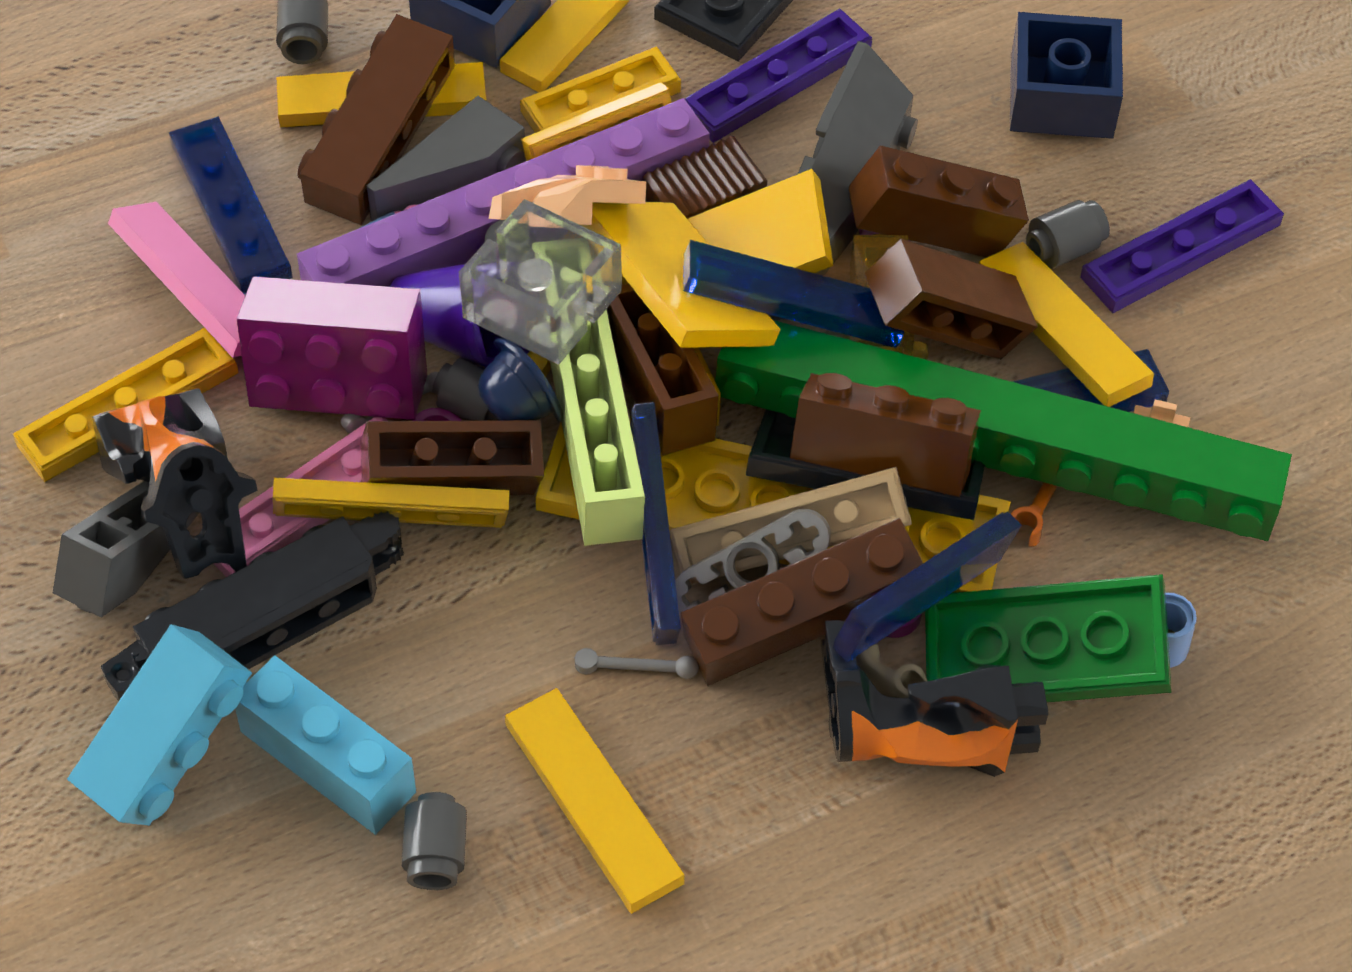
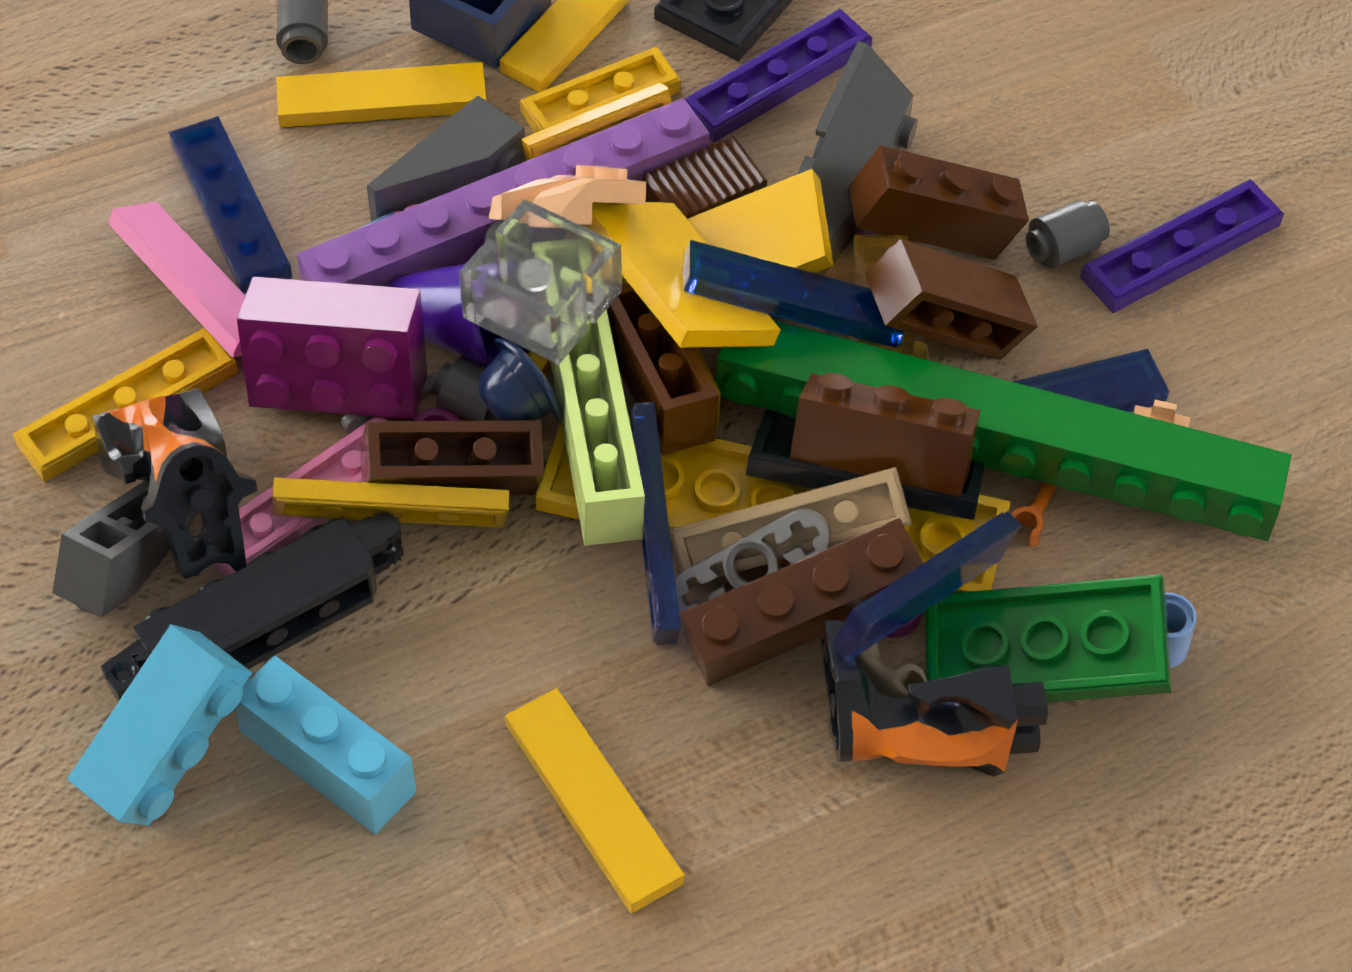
(377, 117): reddish brown brick -> none
(434, 841): dark grey brick -> none
(588, 661): light grey hinge -> none
(1066, 75): dark blue brick -> none
(1074, 330): yellow tile -> none

